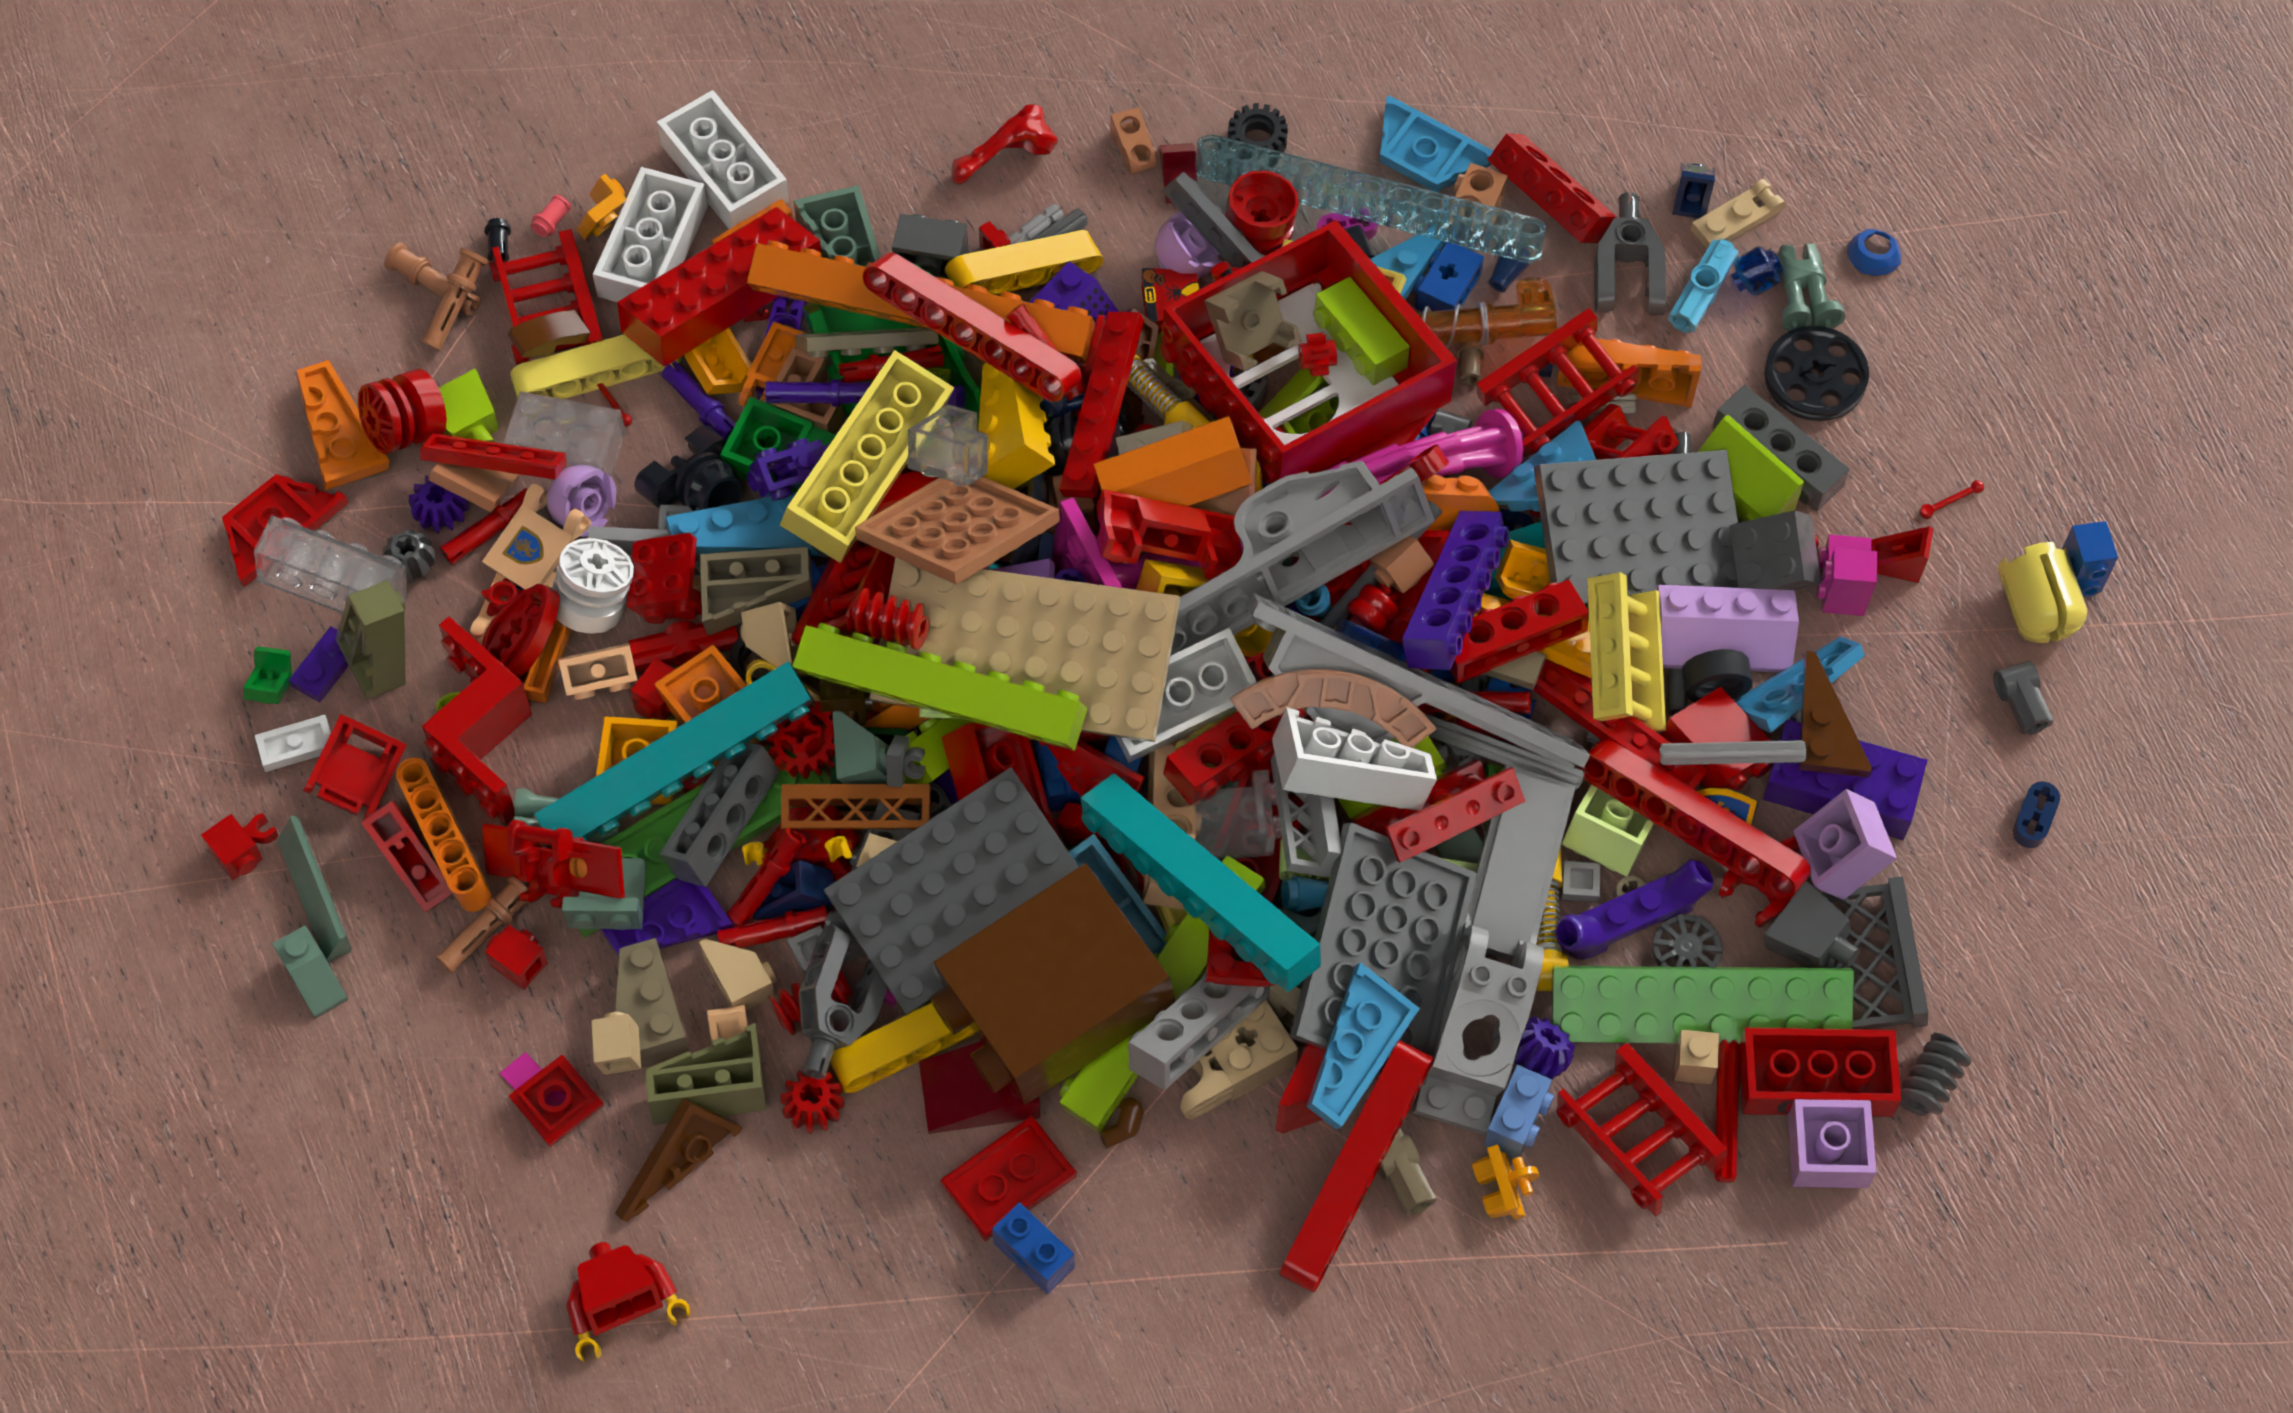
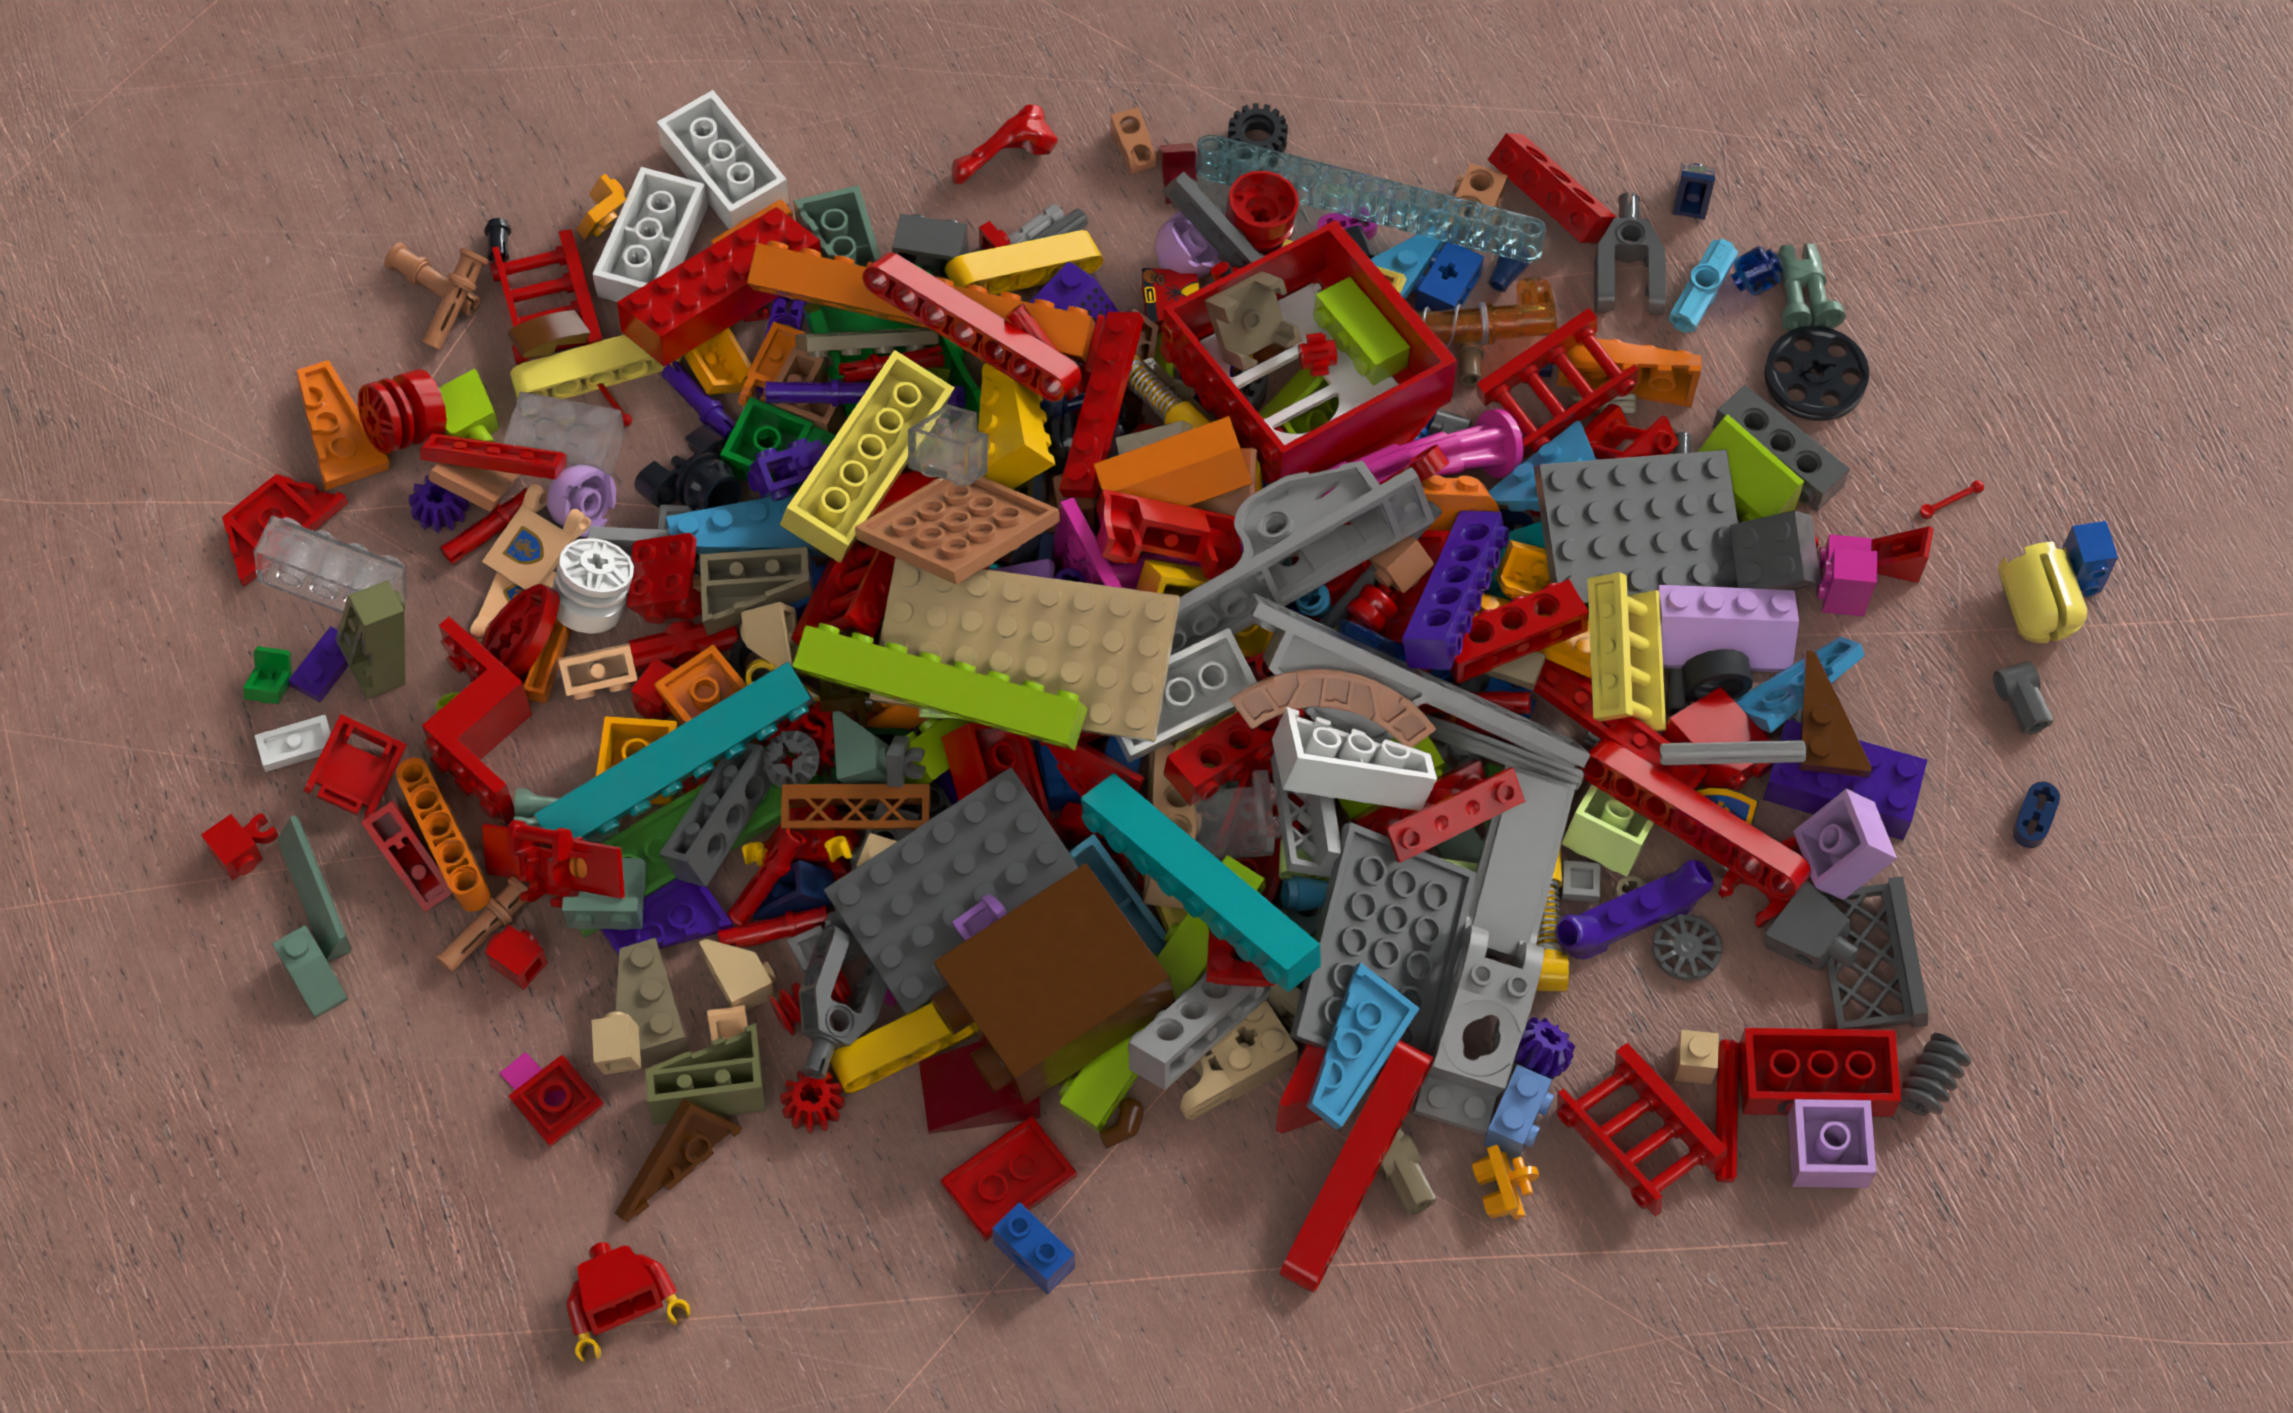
(413, 551): dark grey piece -> none
(496, 592): red plate -> none
(550, 216): coral pin -> none
(803, 767): none -> dark grey gear
(888, 619): red piece -> none
(979, 917): none -> medium lavender tile
(1426, 148): dark azure wing -> none
(1659, 1002): bright green plate -> none
(1738, 215): tan plate -> none
(1872, 263): blue piece -> none

